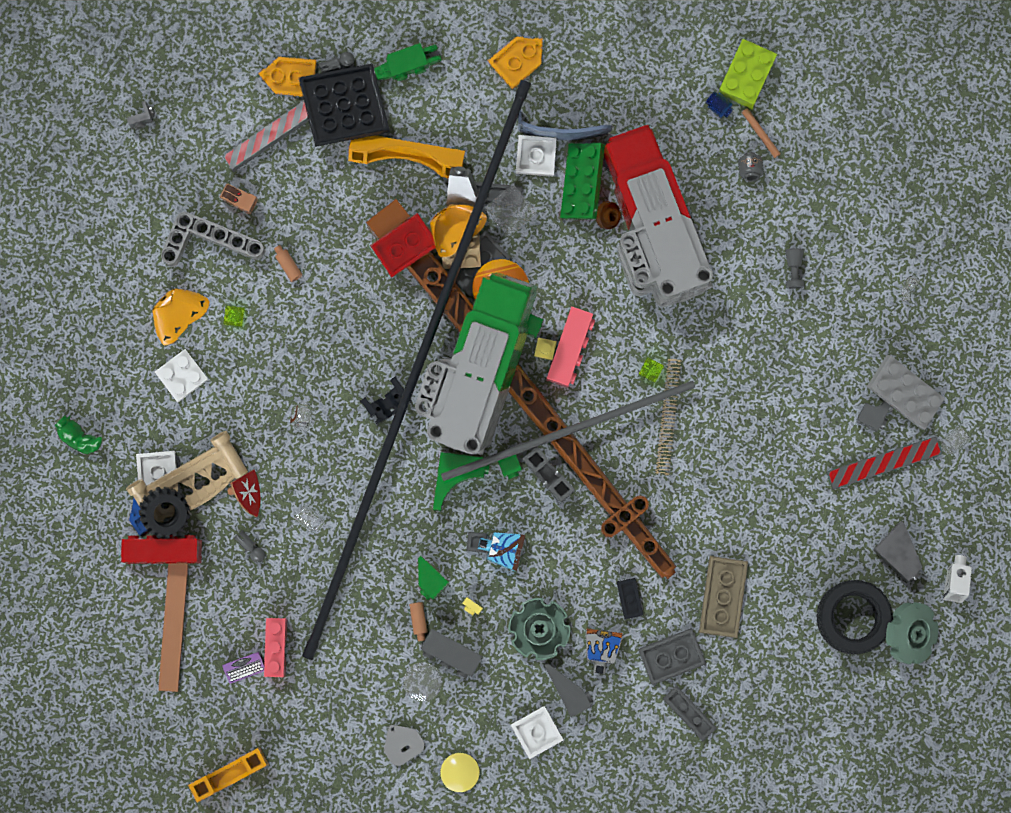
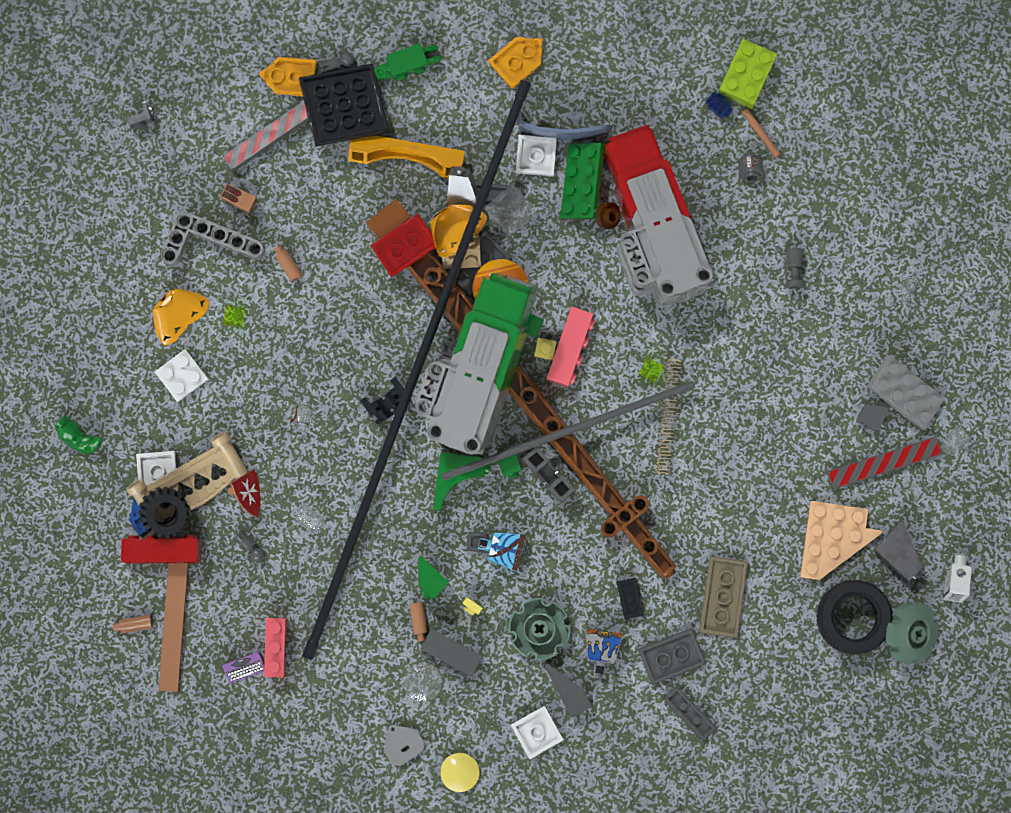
(133, 624): none -> nougat cylinder
(228, 774): light orange arch -> none
(833, 537): none -> light nougat wing

